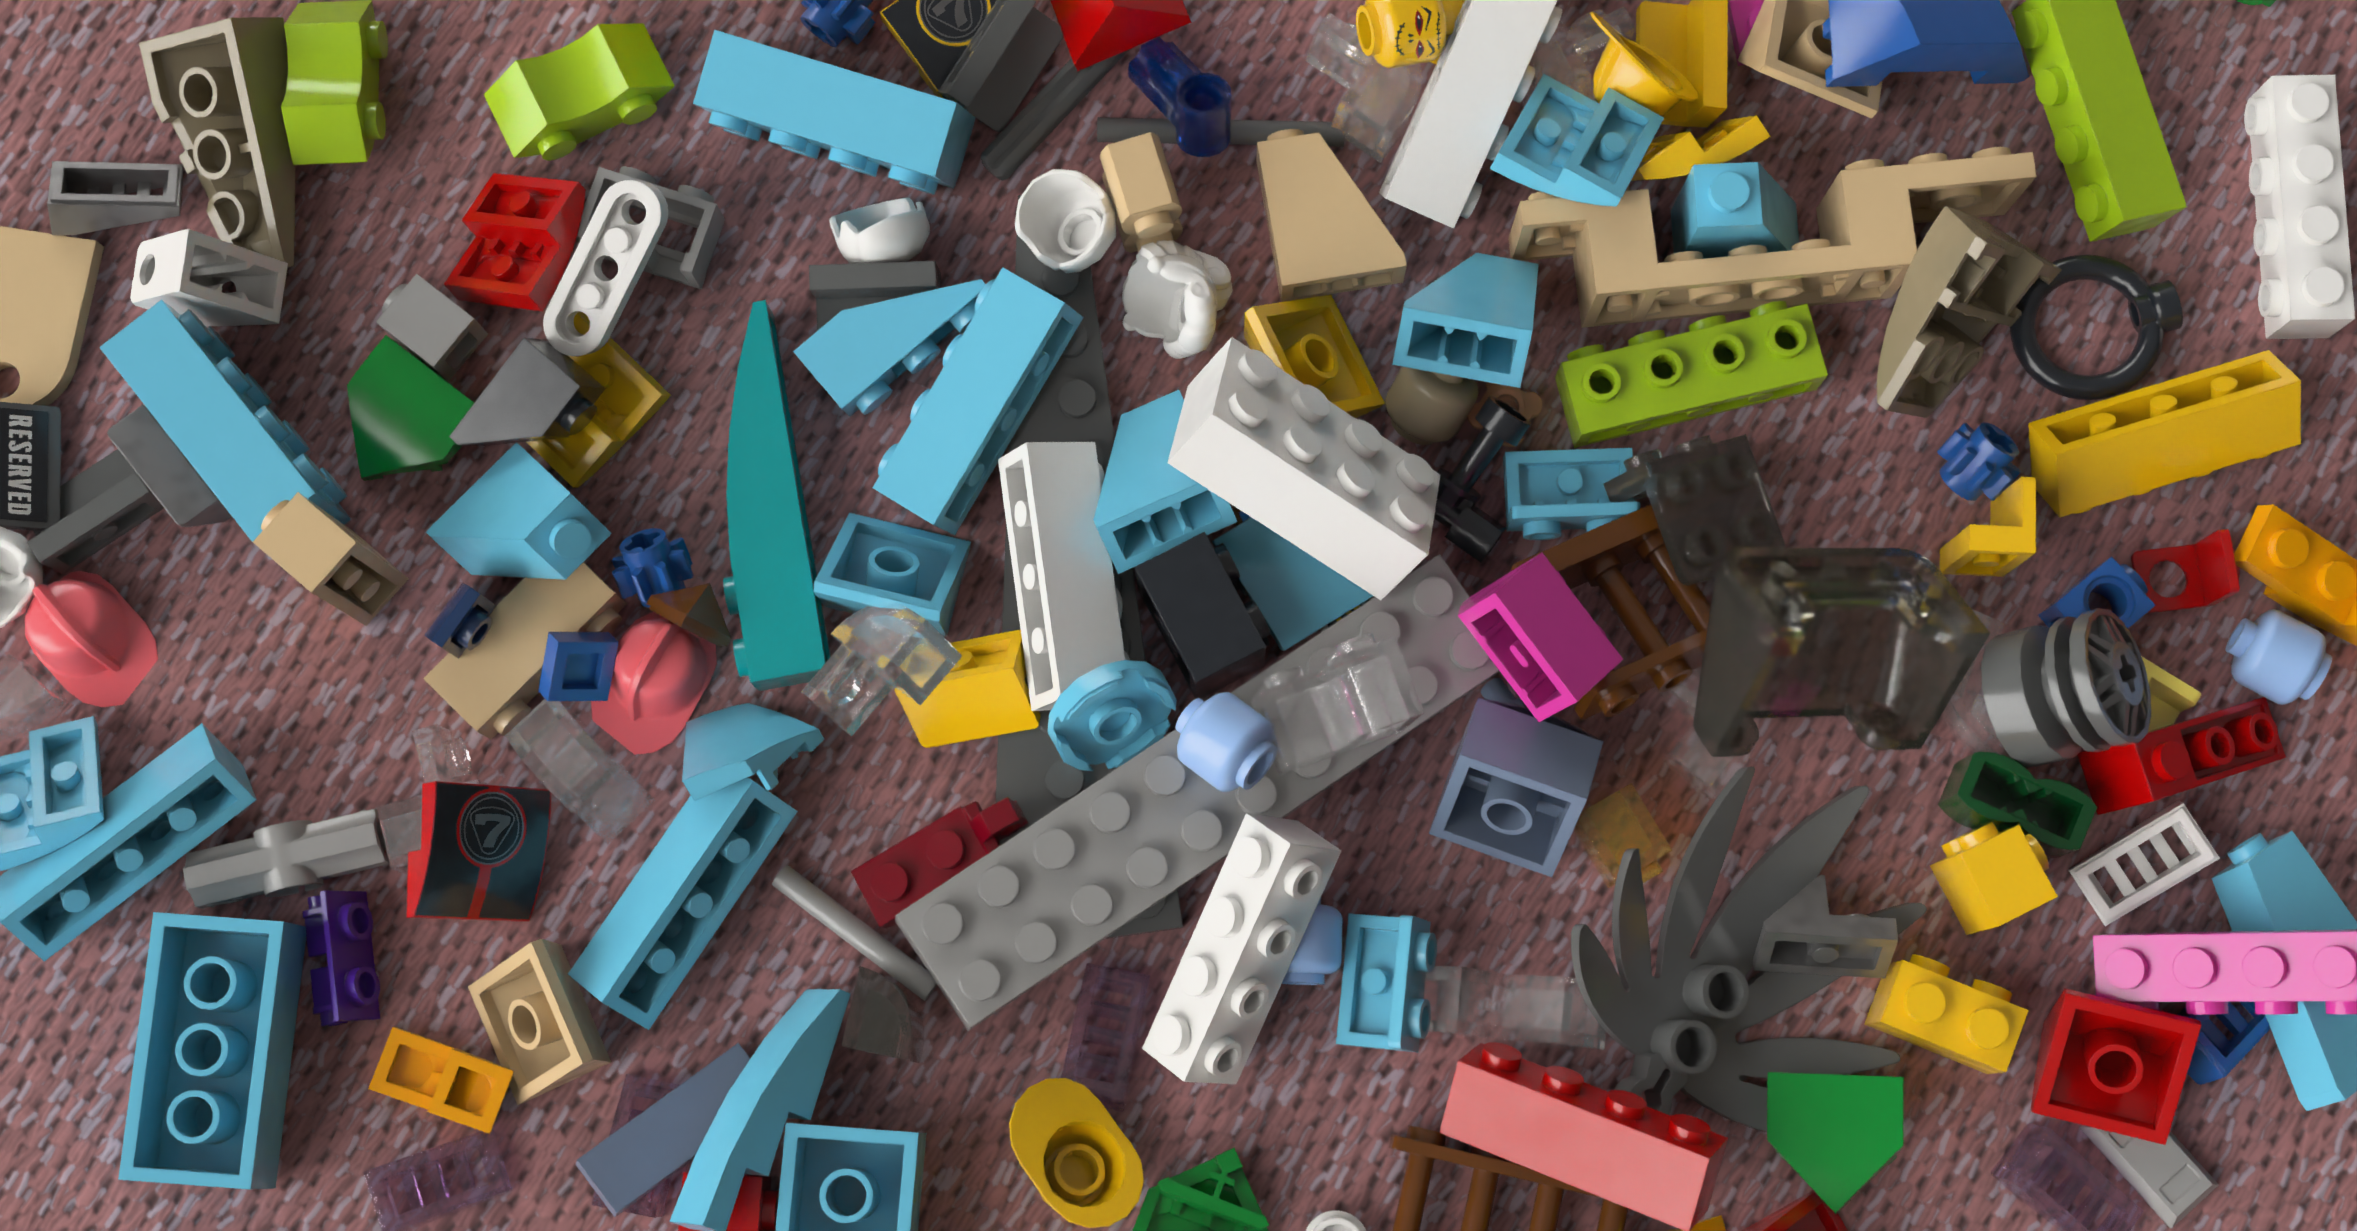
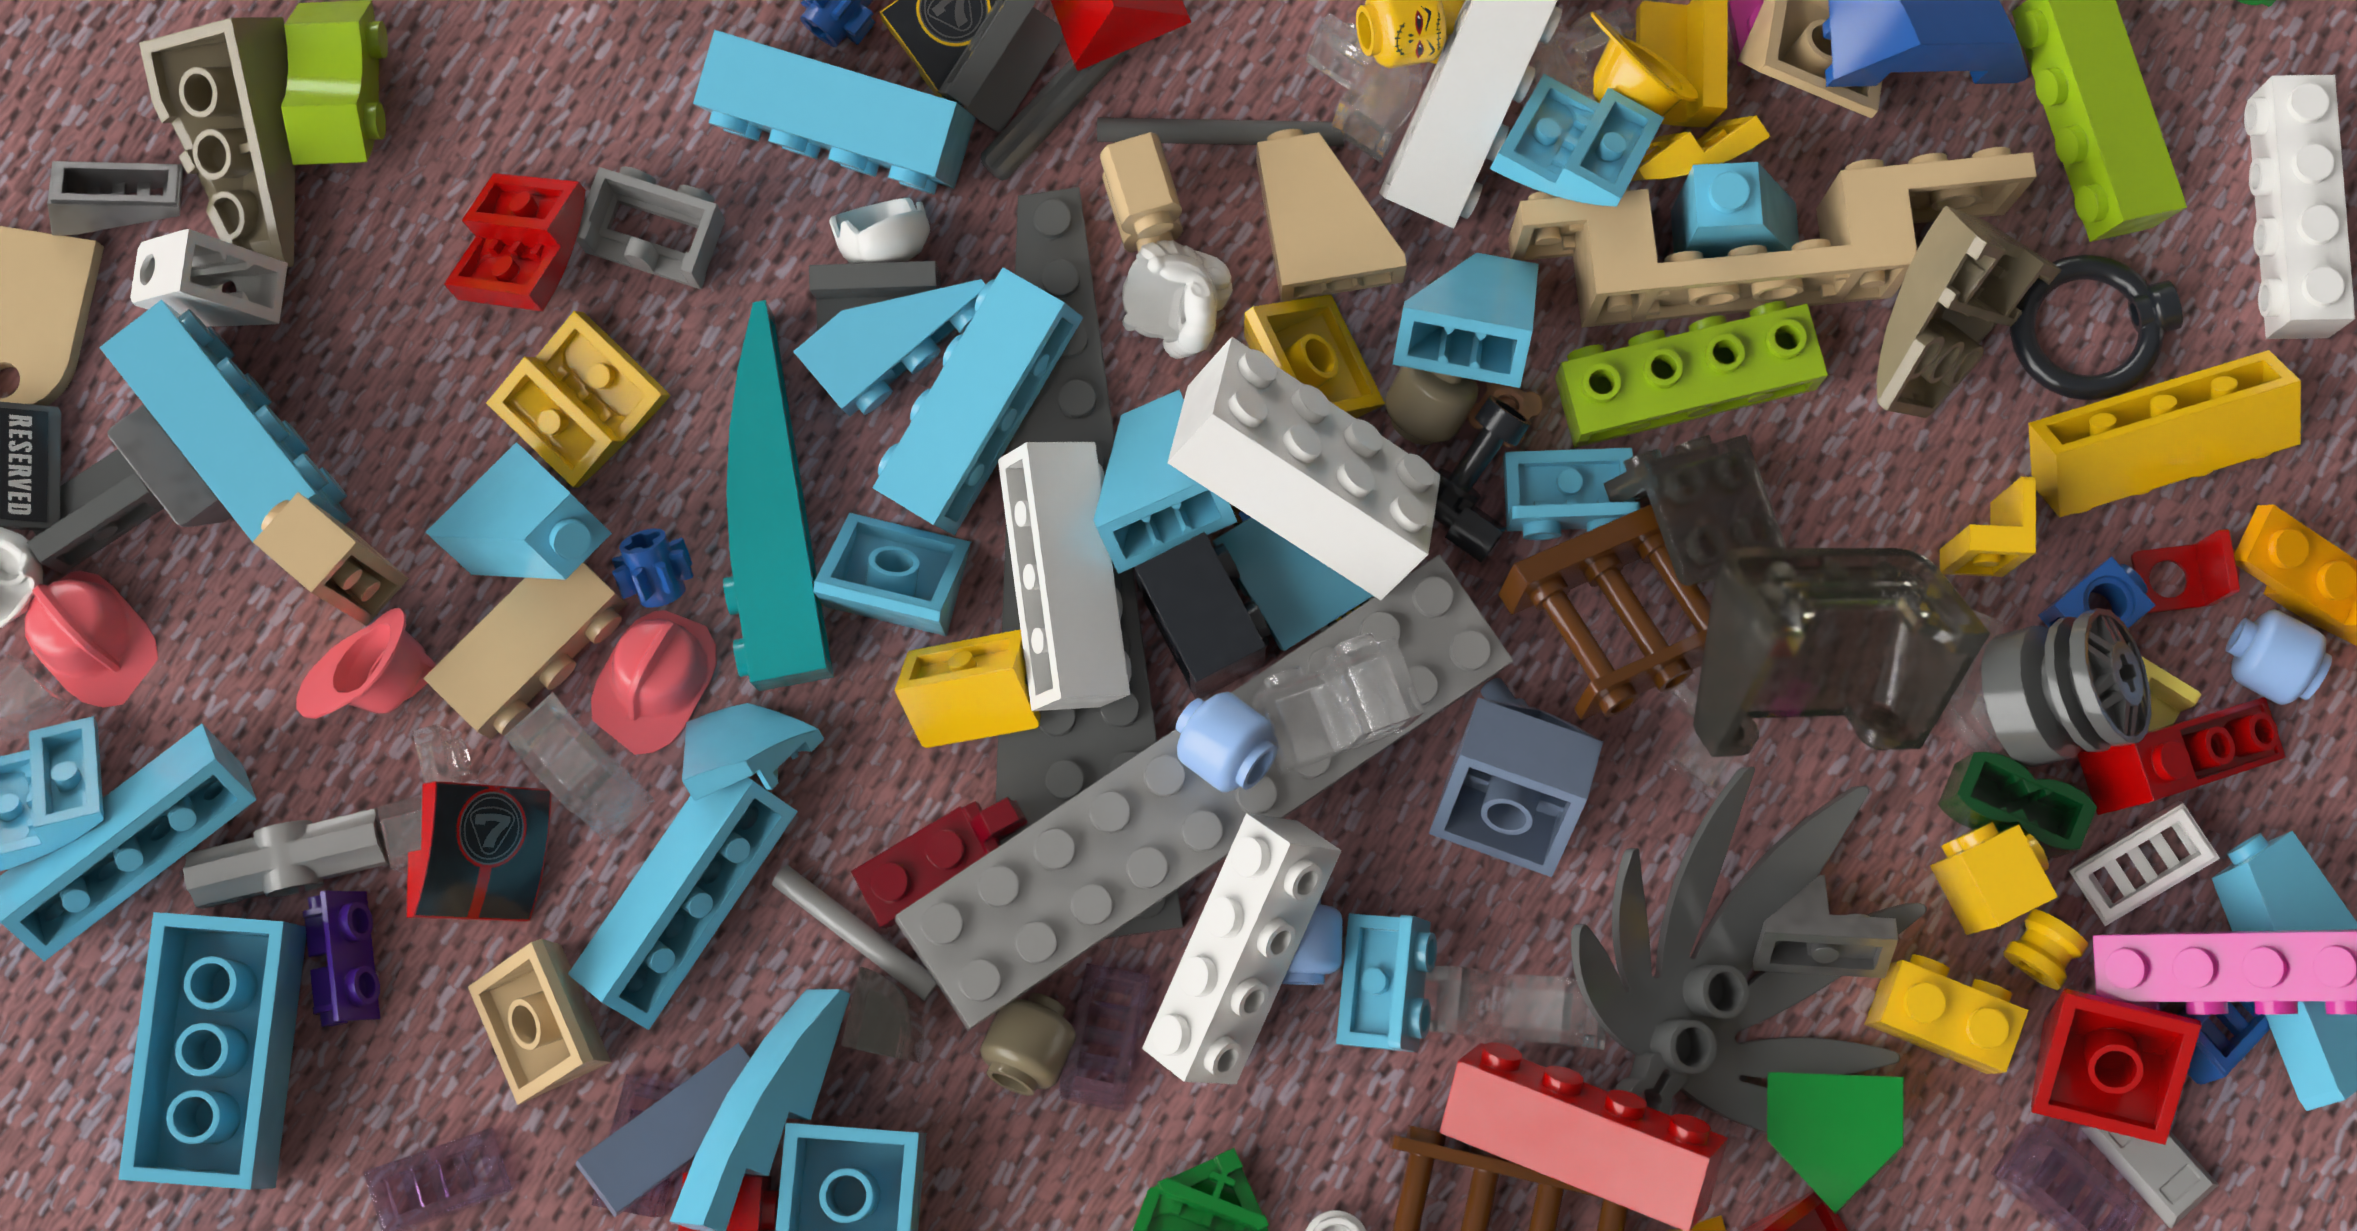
(367, 670): none -> coral piece
(402, 414): green slope -> none
(431, 326): light grey brick -> none
(441, 1079): light orange slope -> none
(462, 621): dark blue slope -> none
(531, 399): slope -> none
(578, 666): blue tile -> none
(579, 91): lime brick -> none
(584, 284): white plate -> none
(693, 610): reddish brown slope -> none
(879, 653): clear brick -> none
(1028, 1044): none -> dark tan head
(1066, 220): white hair -> none
(1075, 1153): yellow piece -> none
(1111, 714): medium azure tile -> none
(1188, 98): clear blue piece -> none
(1539, 637): dark pink slope -> none
(1620, 824): clear yellow brick -> none
(1978, 461): blue gear -> none
(2045, 949): none -> yellow wheel

